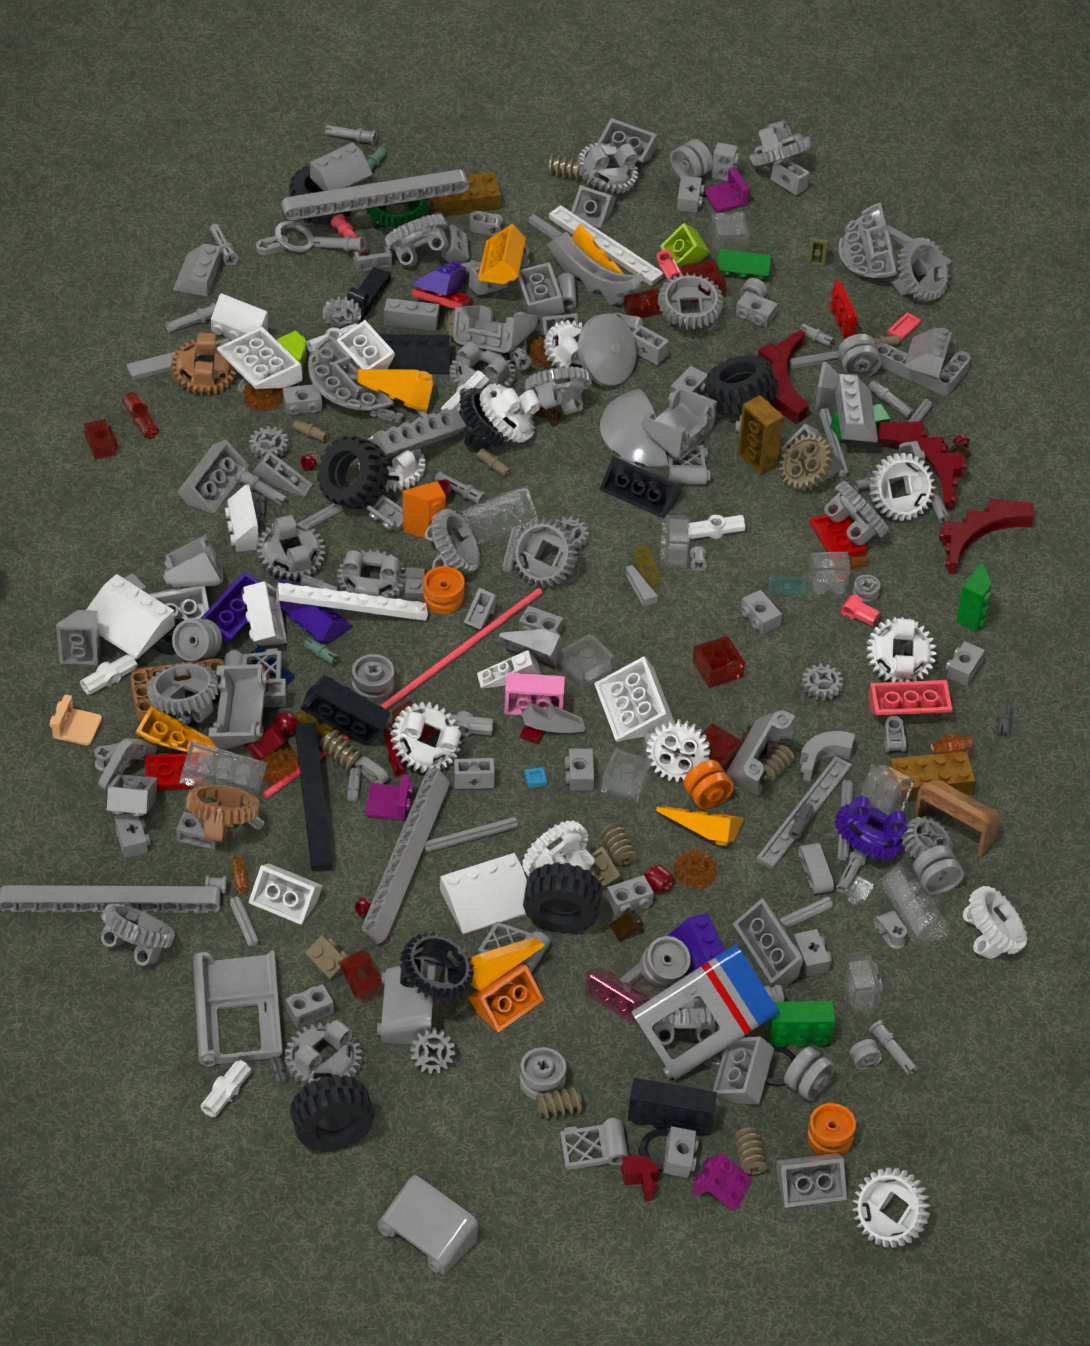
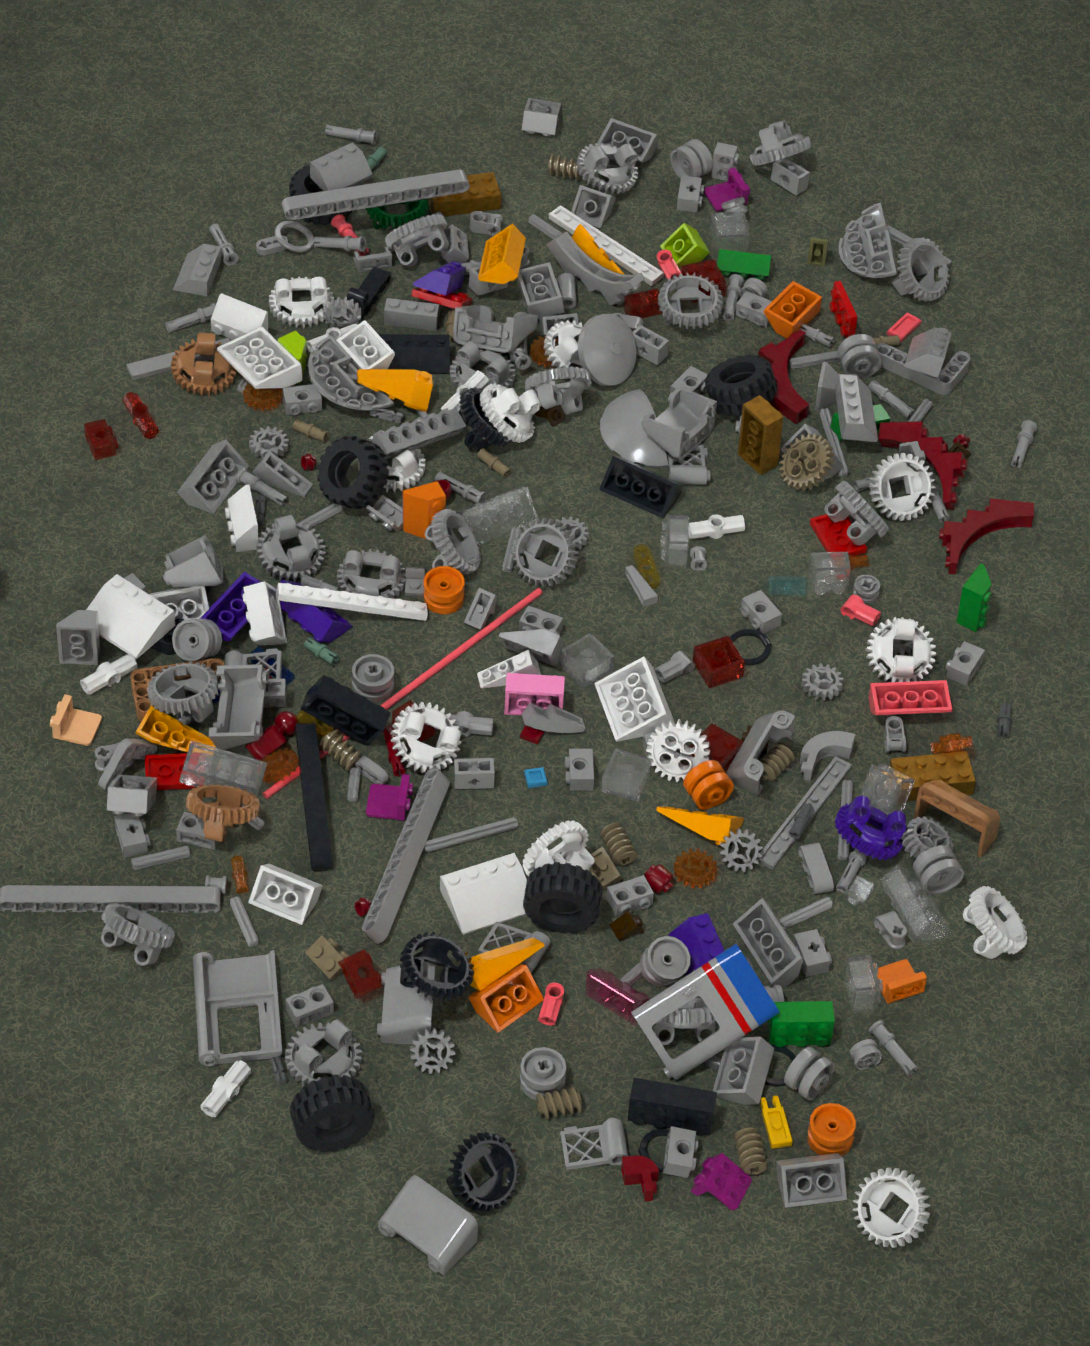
(160, 857): none -> light grey axle
(302, 311): none -> white piece
(494, 1161): none -> black piece
(541, 117): none -> light grey slope
(551, 1005): none -> coral piece
(678, 664): none -> light grey piece
(733, 293): none -> light grey pin
(734, 205): none -> light grey wheel
(747, 861): none -> light grey gear
(764, 639): none -> black piece
(775, 1123): none -> yellow hinge
(792, 309): none -> orange slope
(900, 981): none -> orange bracket
(1025, 438): none -> light grey pin

